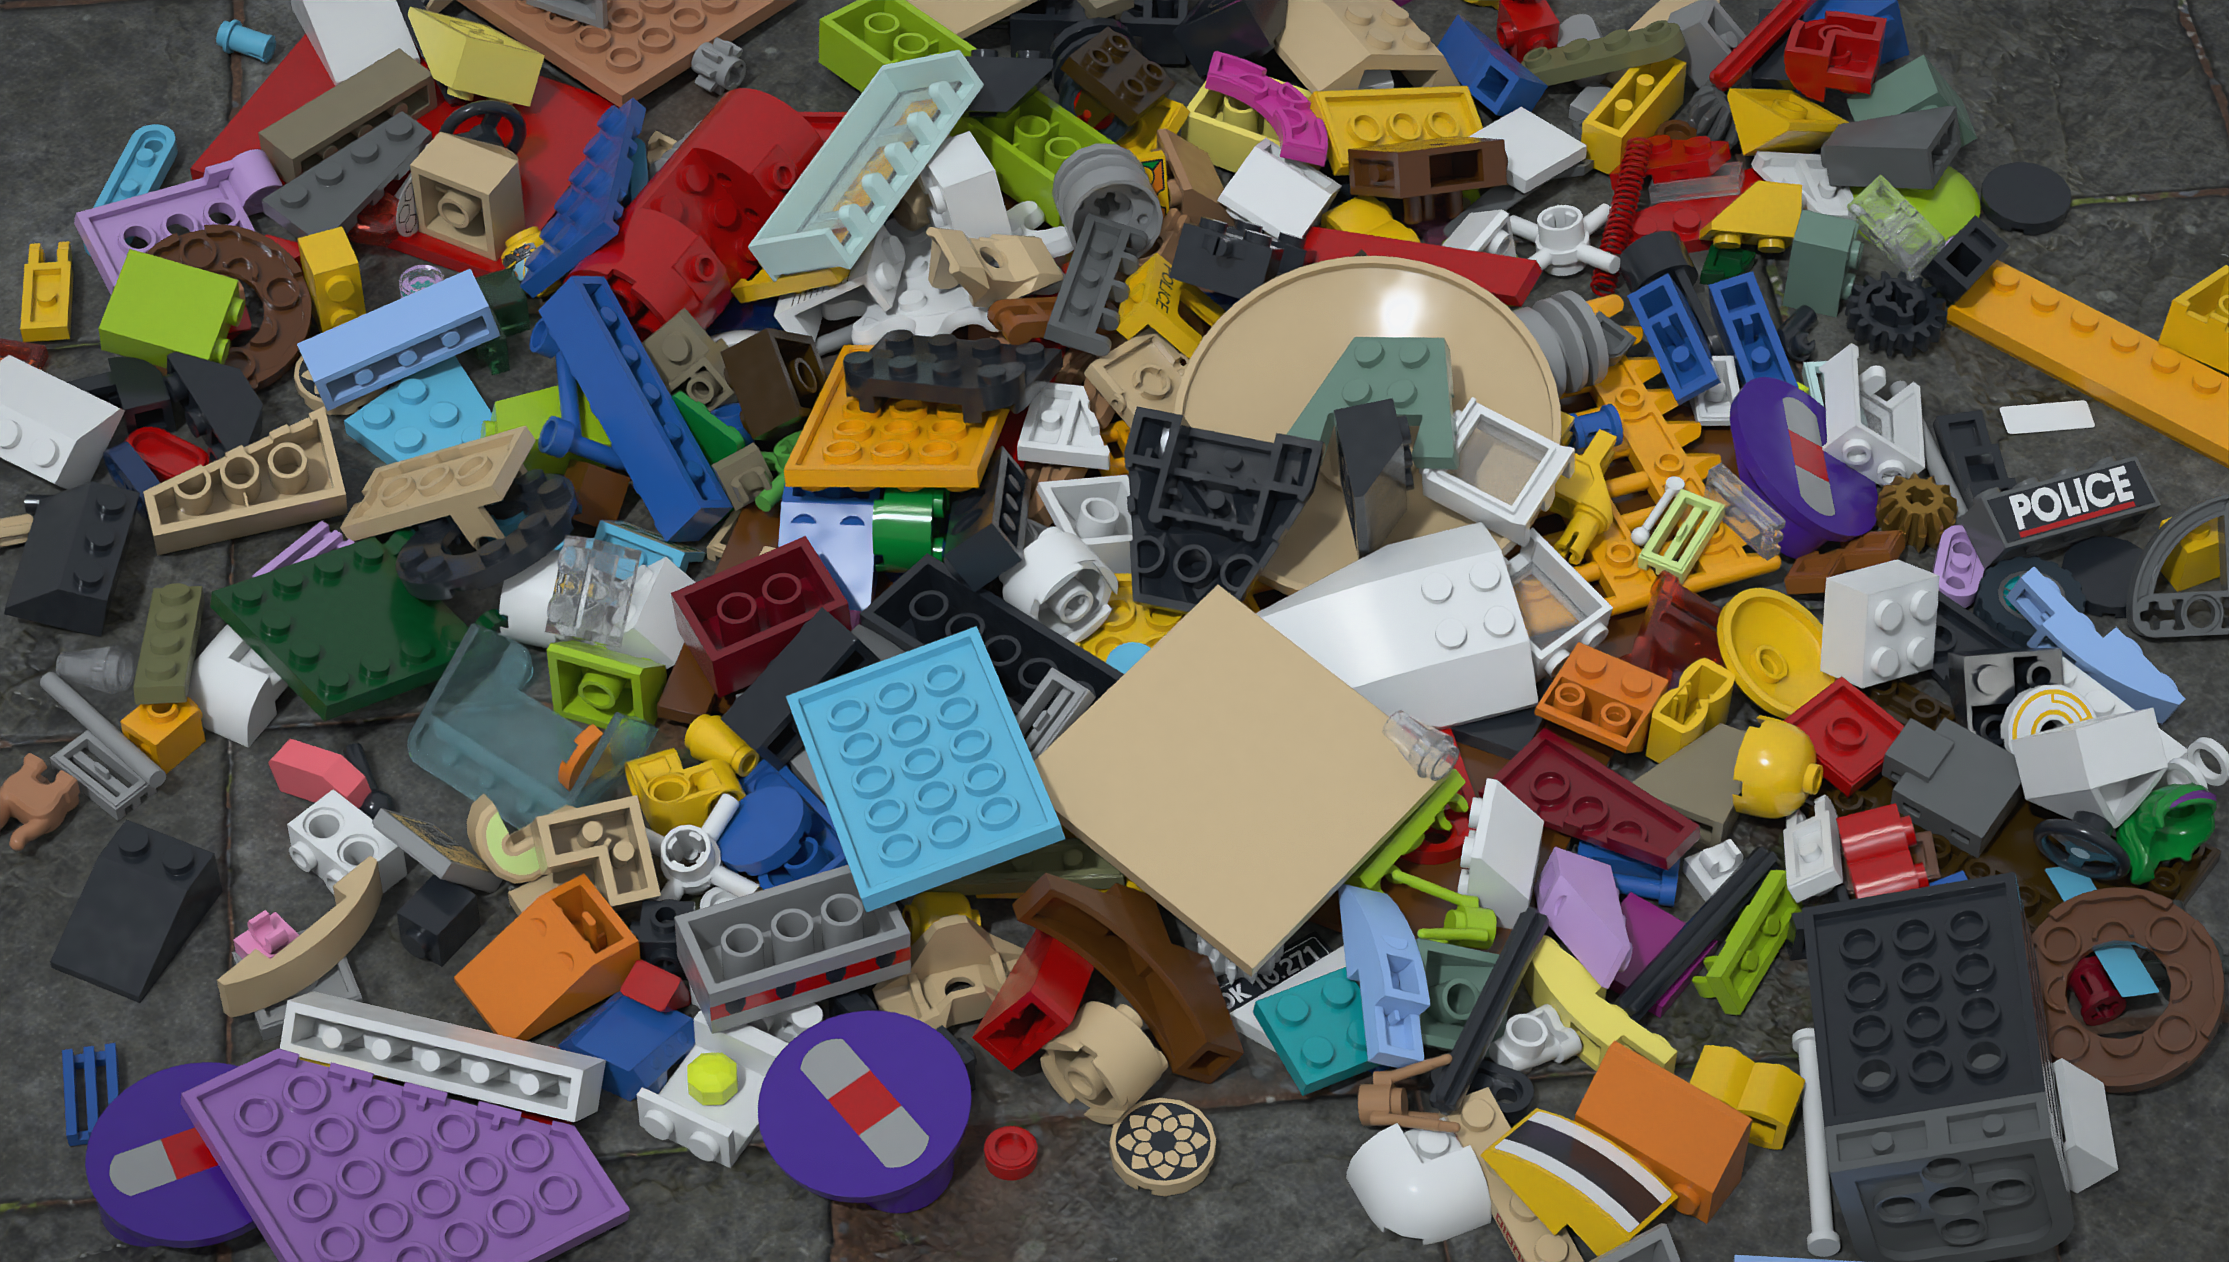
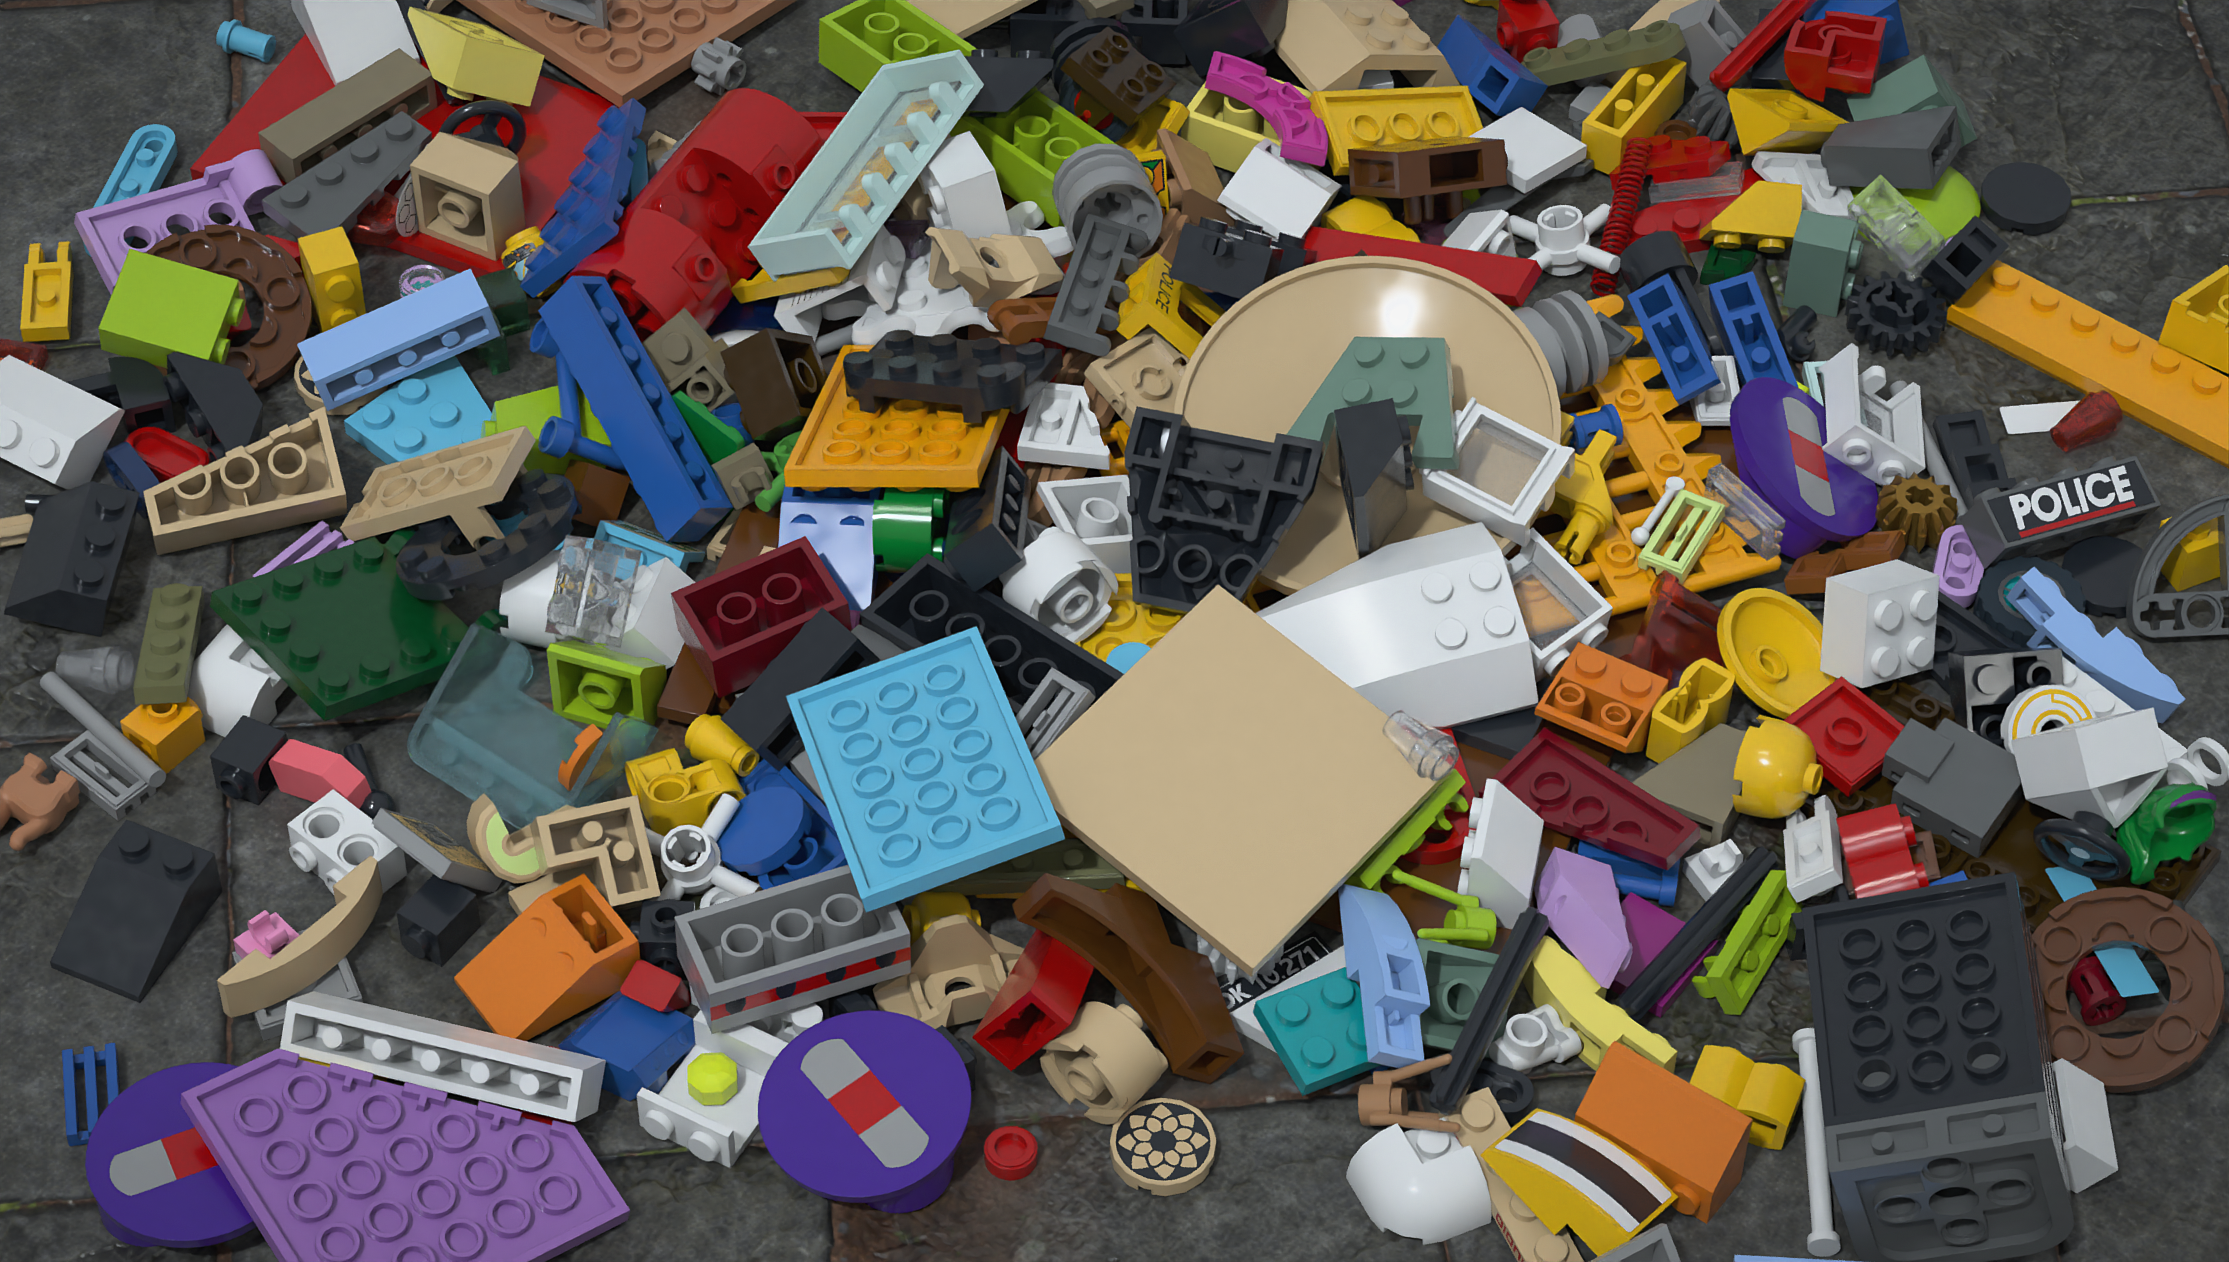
(243, 760): none -> black brick
(911, 235): none -> clear purple tile
(2088, 420): none -> clear red cone

